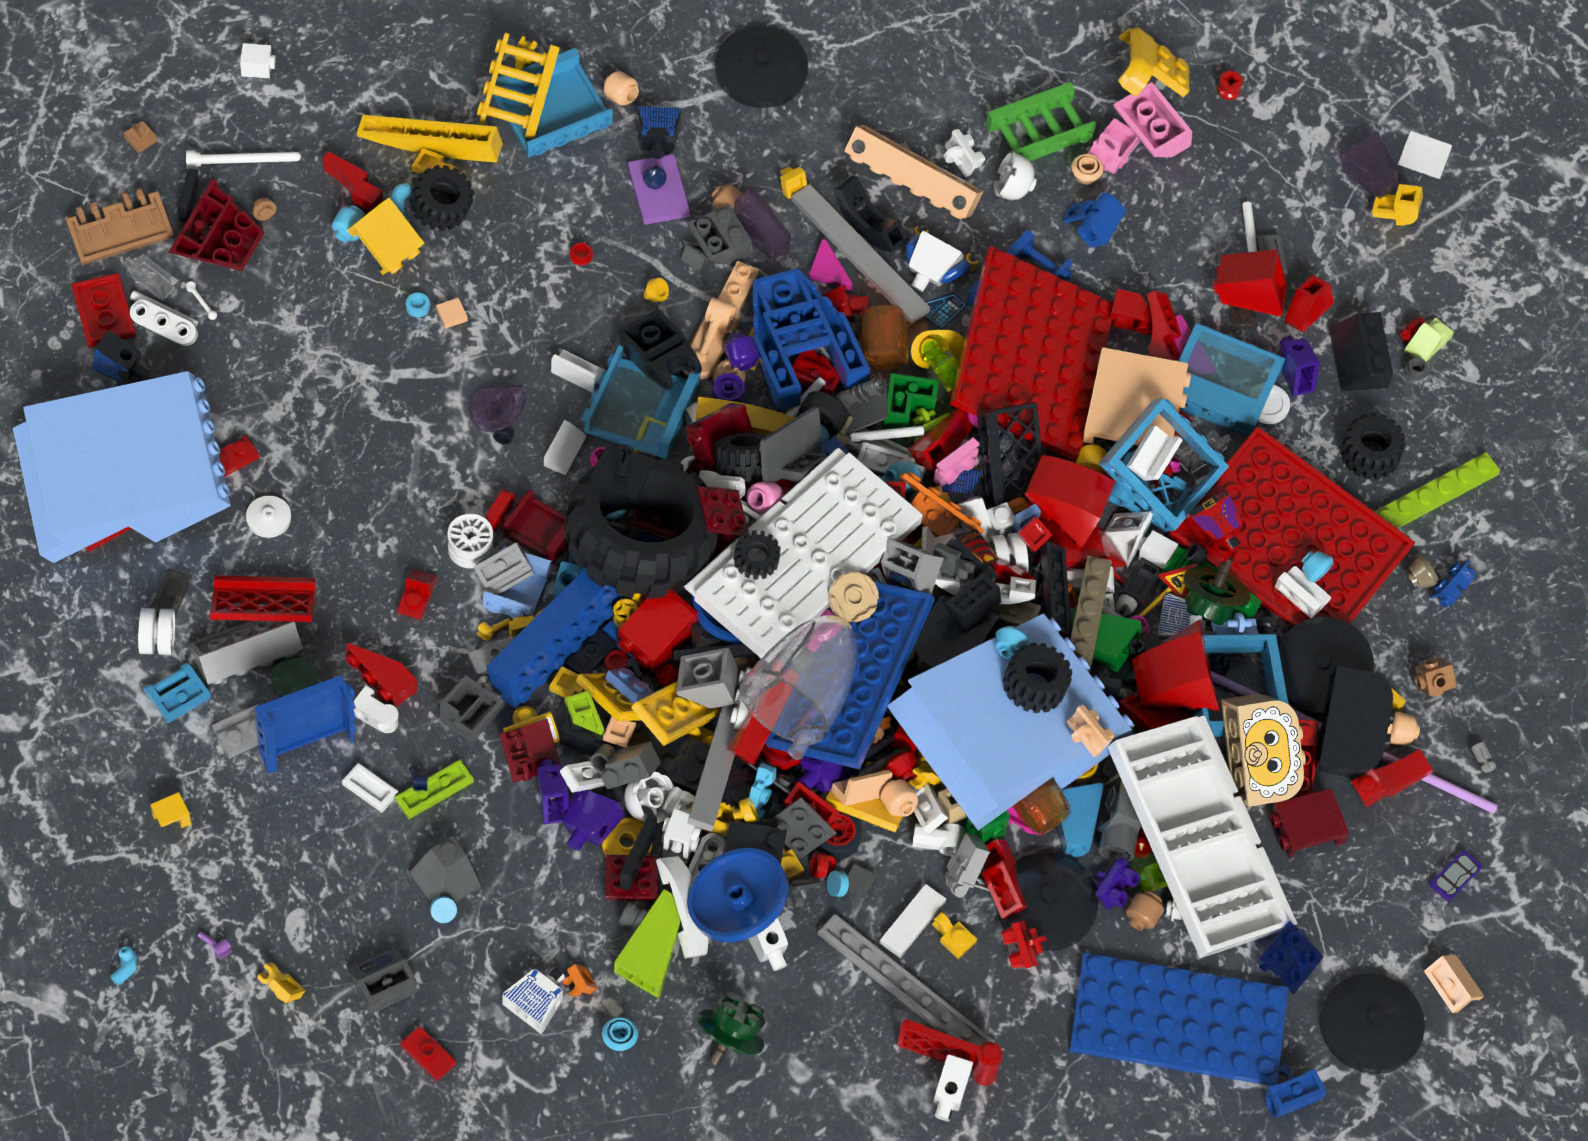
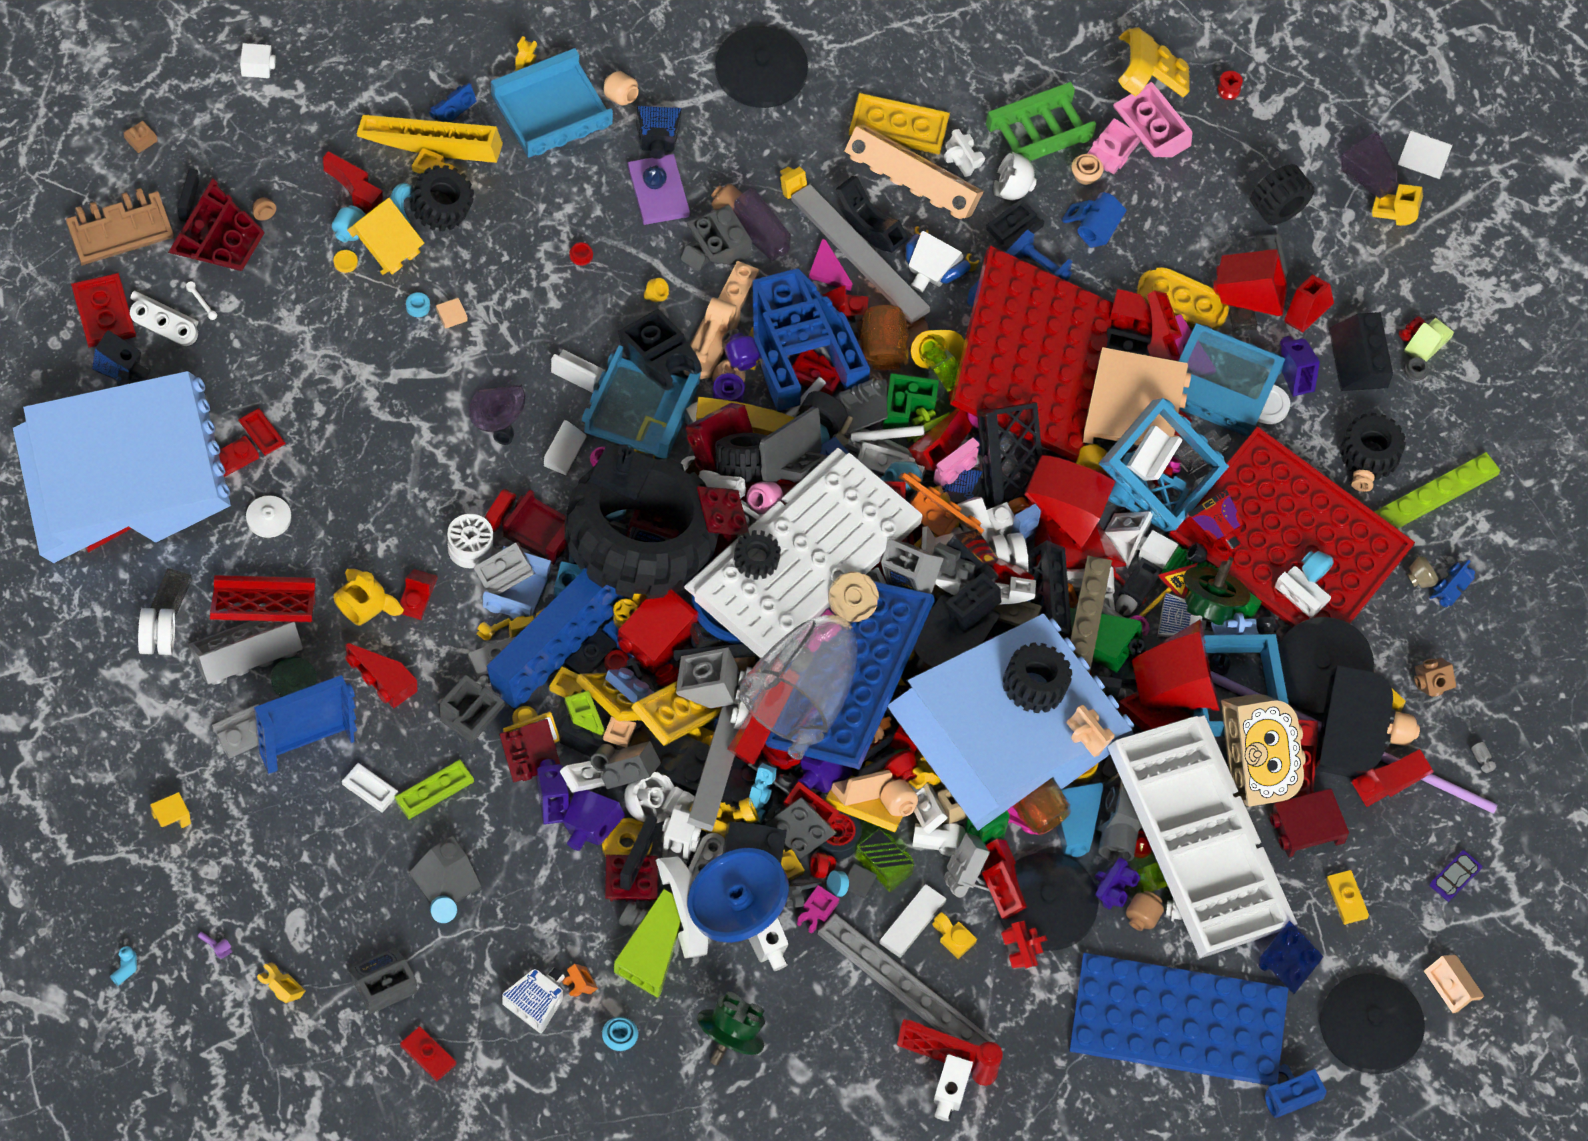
(151, 276): clear panel -> none
(181, 698): dark azure plate -> none
(195, 159): white piece -> none
(261, 431): none -> red tile
(345, 261): none -> yellow piece
(364, 598): none -> yellow piece
(374, 712): white leg -> none
(419, 782): dark blue hand -> none
(456, 104): none -> blue hinge
(534, 101): yellow fence -> none
(819, 905): none -> dark pink plate
(885, 859): none -> clear neon green brick
(902, 122): none -> yellow tile
(944, 309): dark blue sticker -> none
(1009, 640): medium azure cone -> none
(1013, 223): none -> black plate
(1034, 534): red tile -> none
(1127, 342): none -> black slope
(1187, 297): none -> yellow tile
(1249, 226): white bar -> none
(1282, 194): none -> black tyre
(1347, 897): none -> yellow plate
(1363, 480): none -> light nougat bush

